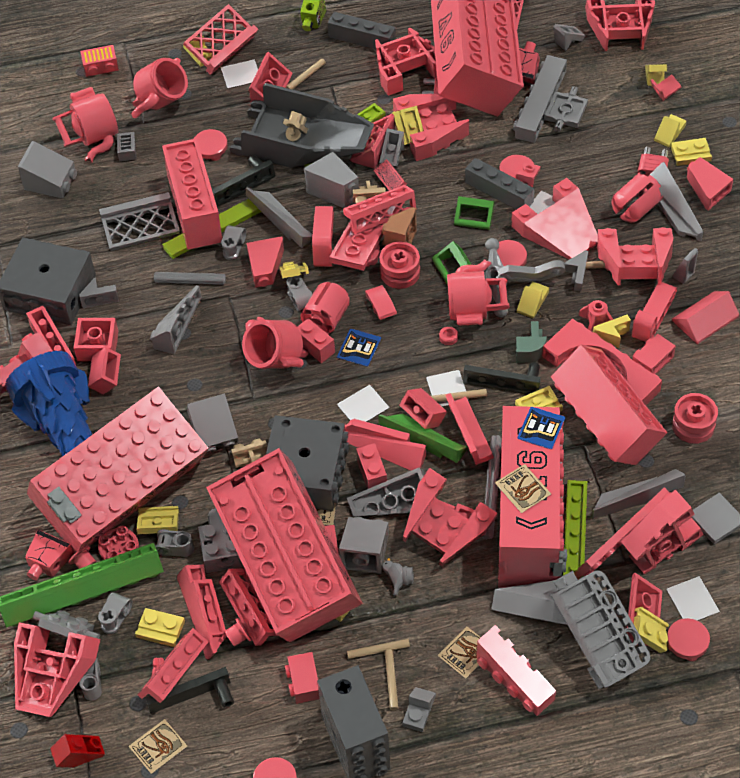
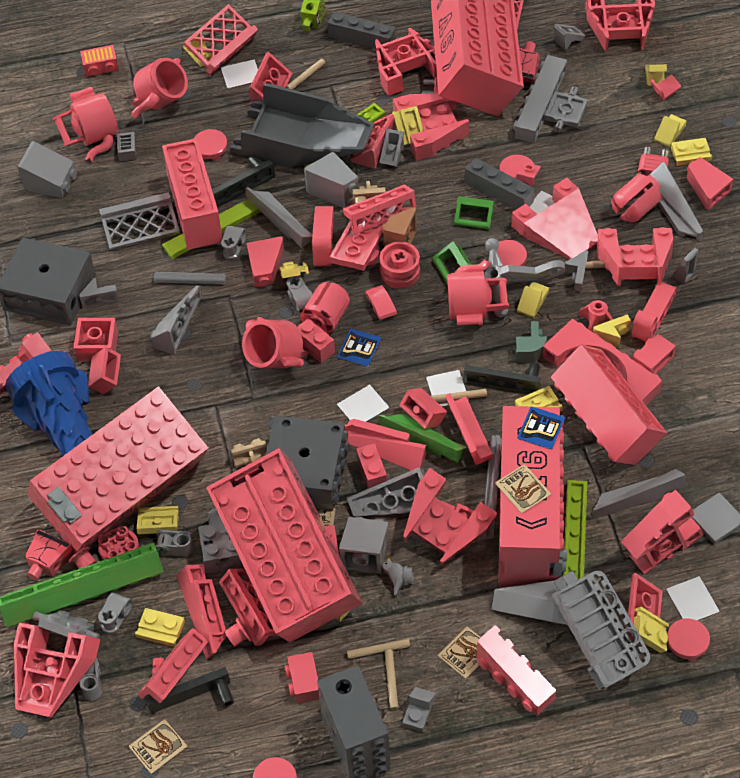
(43, 324): coral brick -> none
(76, 750): red slope -> none
(213, 422): light grey slope -> none
(295, 125): tan hips -> none
(389, 175): coral tile -> none
(448, 336): coral tile -> none
(615, 541): coral plate -> none
(694, 418): coral wheel -> none
(707, 316): coral slope -> none

